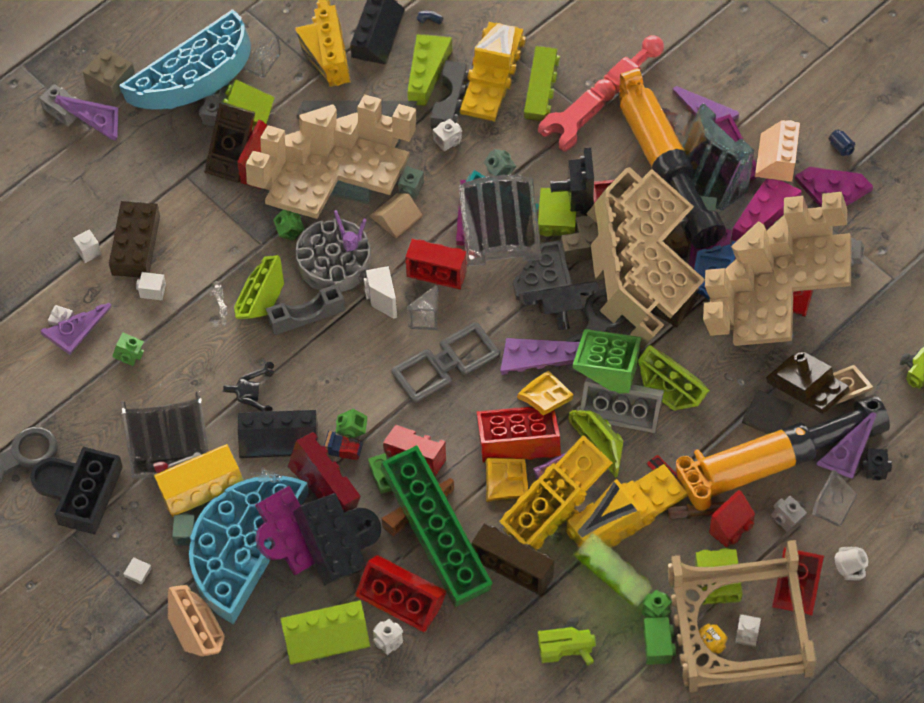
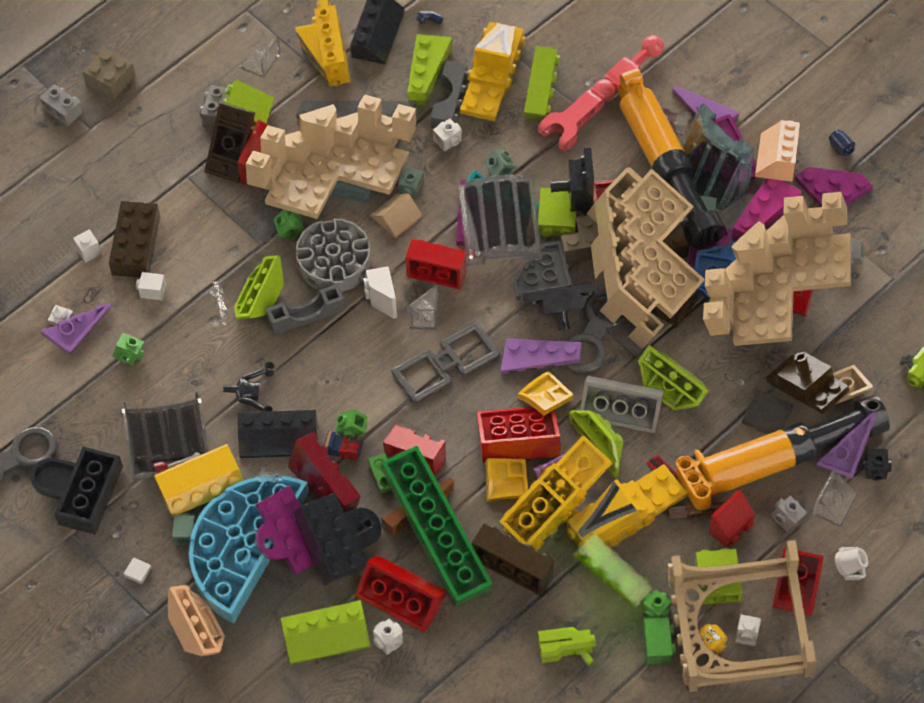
(99, 116): medium lavender wing -> none
(192, 68): medium azure brick -> none
(350, 239): medium lavender plant -> none
(608, 359): bright green slope -> none

